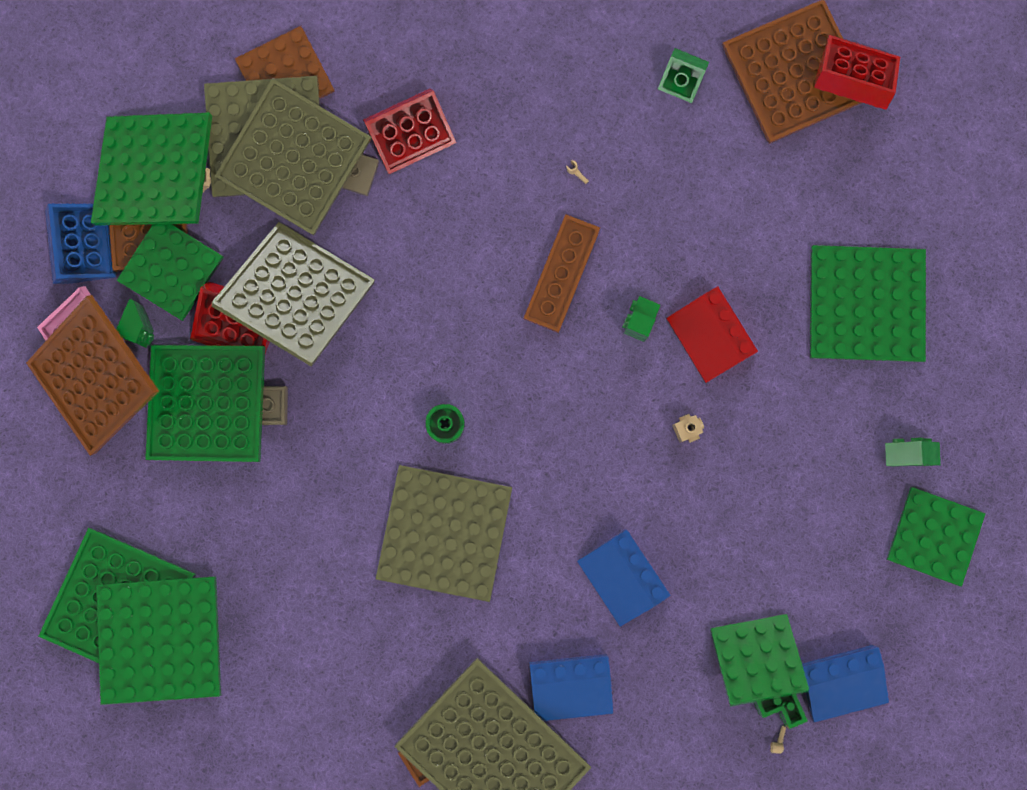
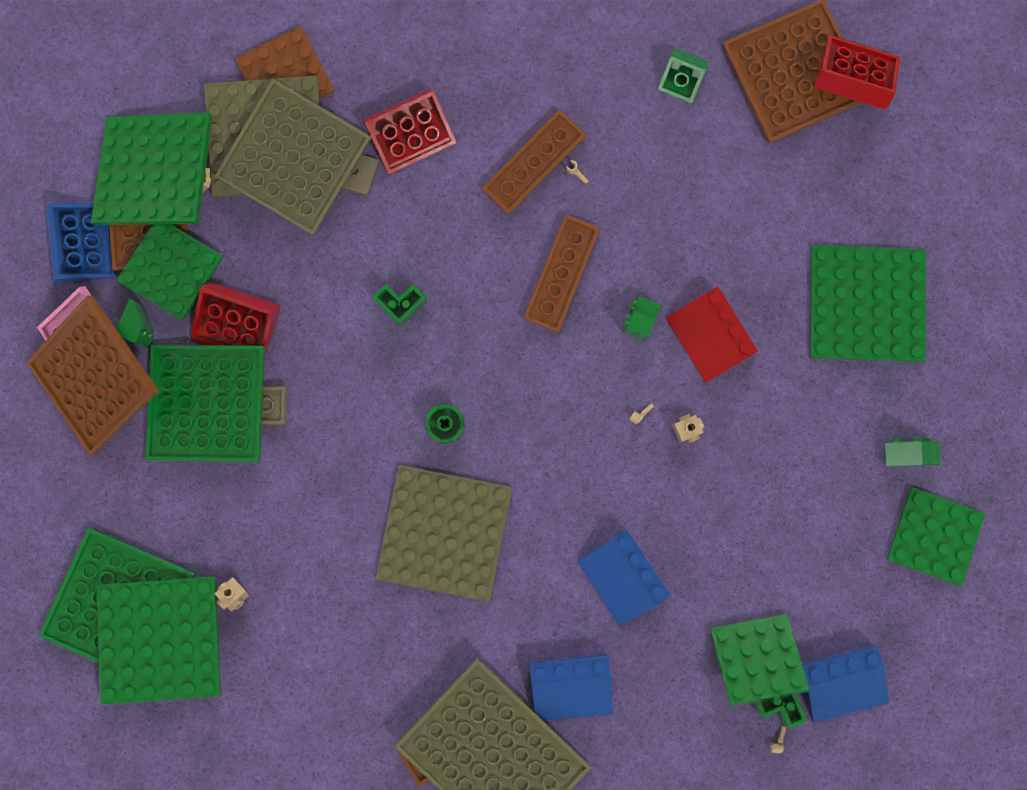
(231, 595): none -> tan brick
(293, 293): plate -> none
(401, 307): none -> green brick
(534, 162): none -> dark orange plate
(636, 417): none -> tan hand

